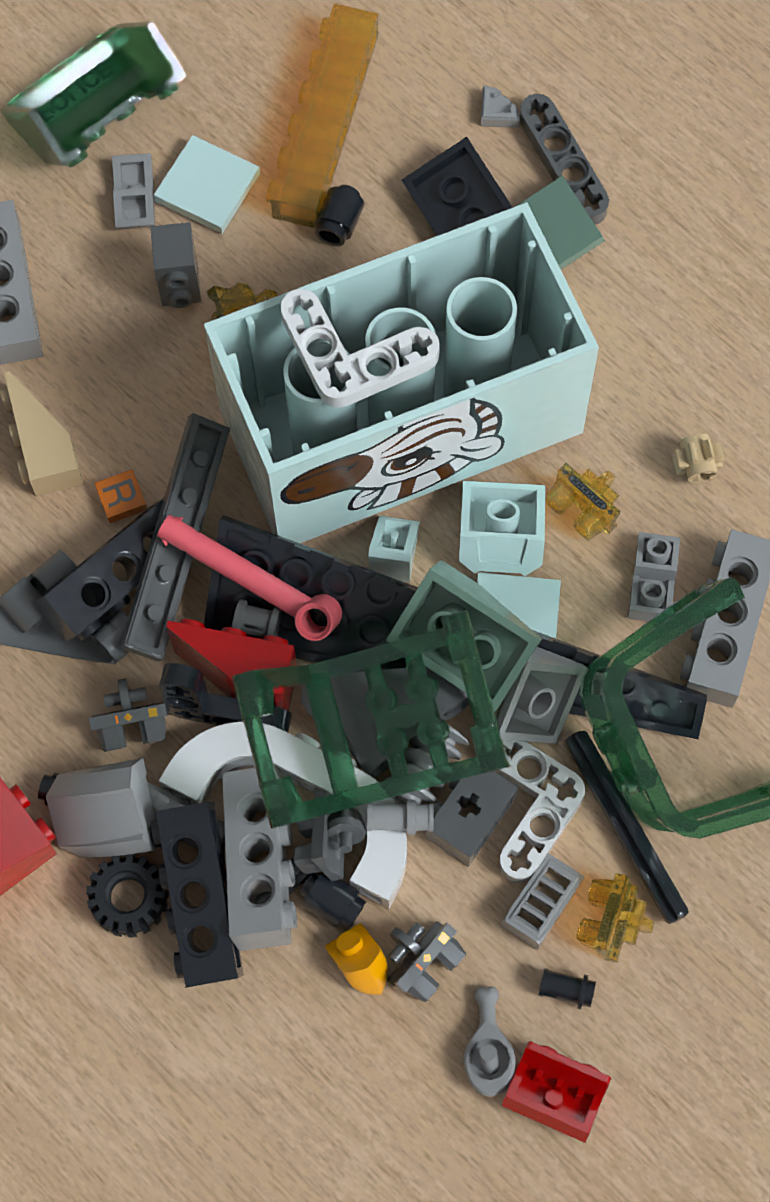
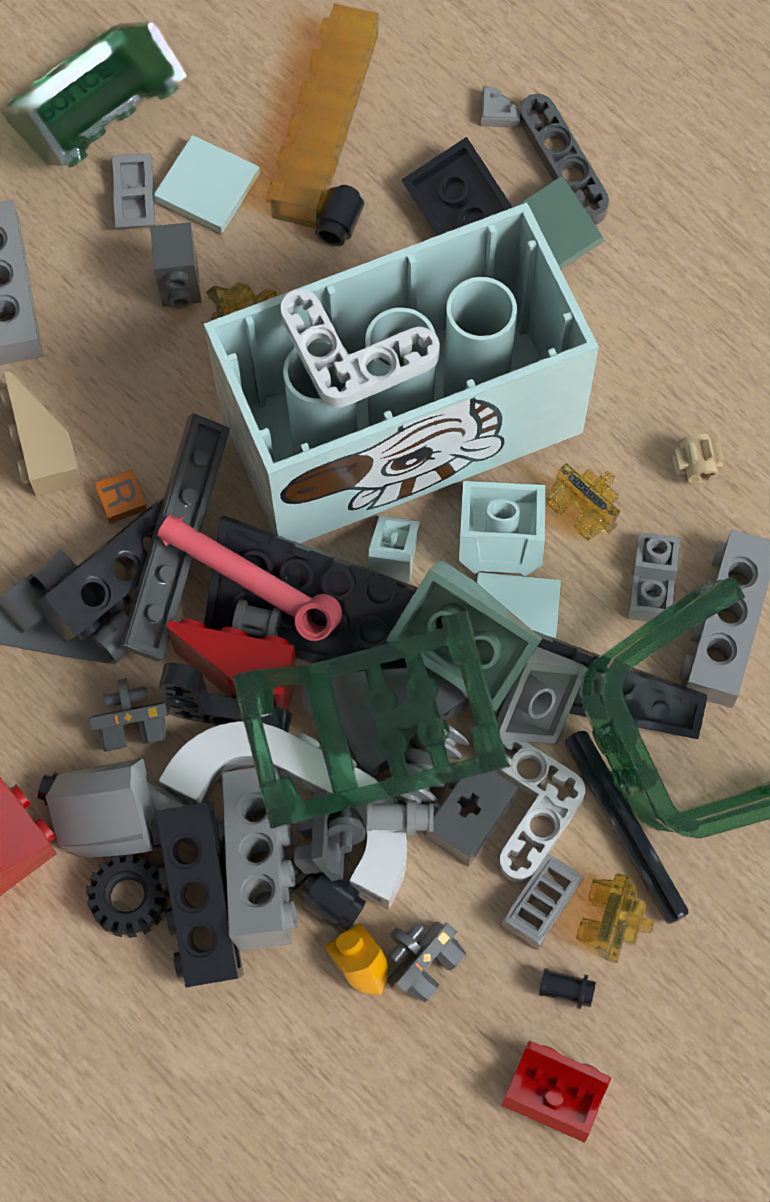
(488, 1054): light grey piece -> none

